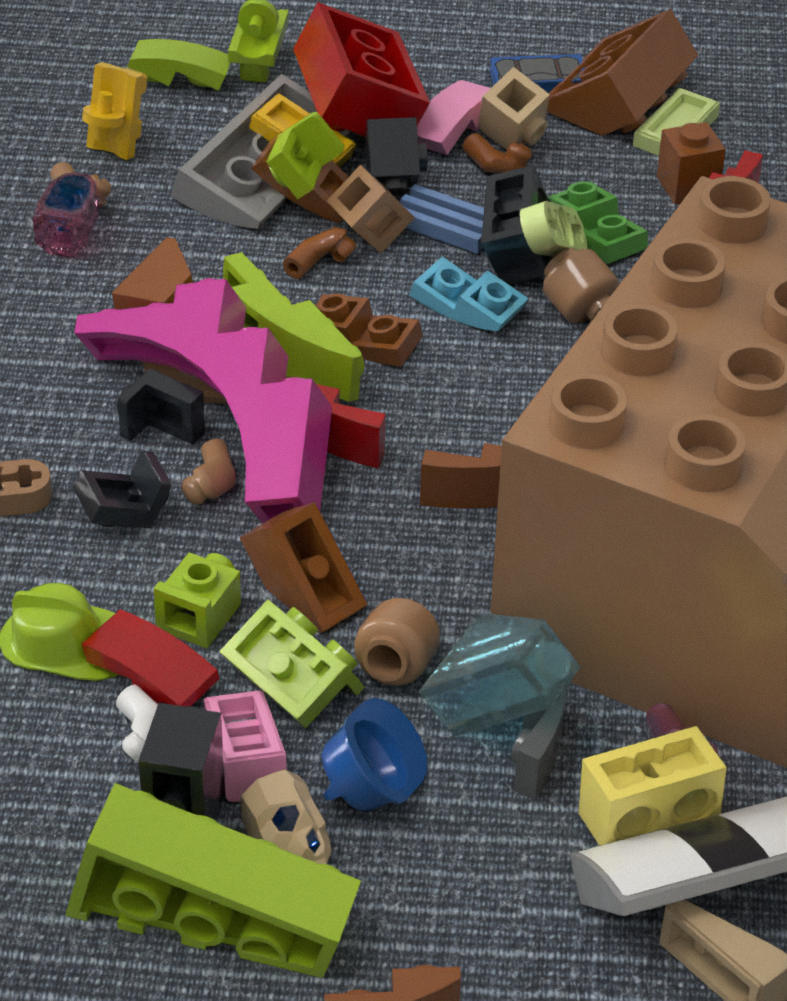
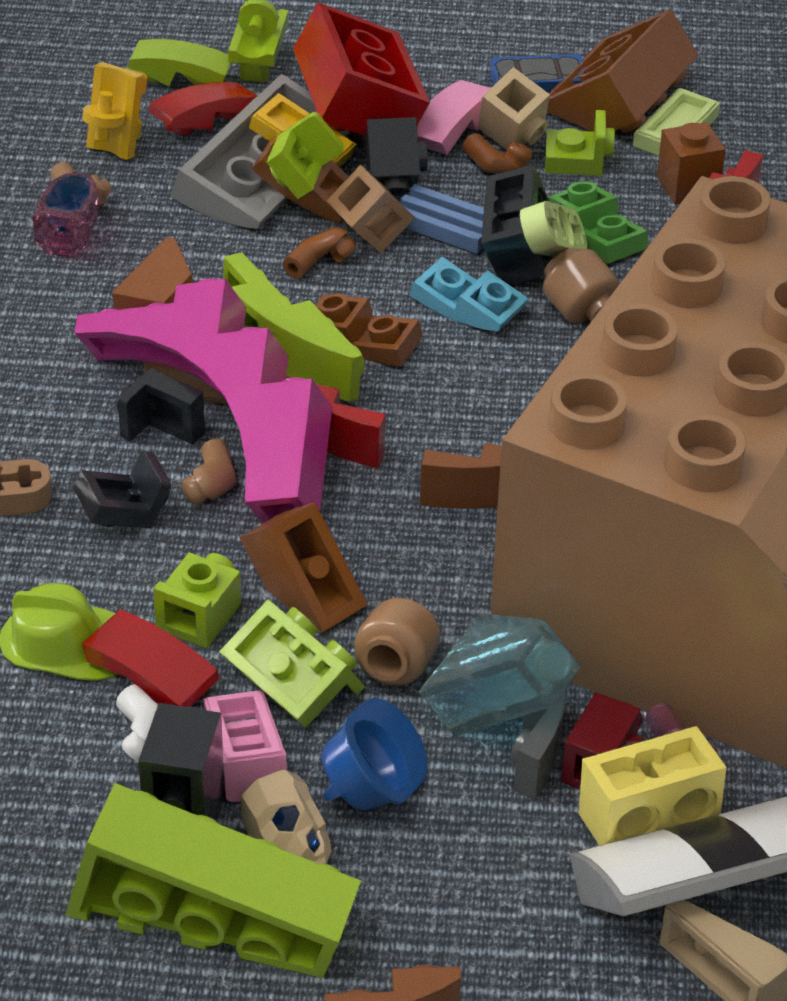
(199, 104): none -> red slope
(579, 151): none -> lime bracket
(601, 728): none -> dark red brick

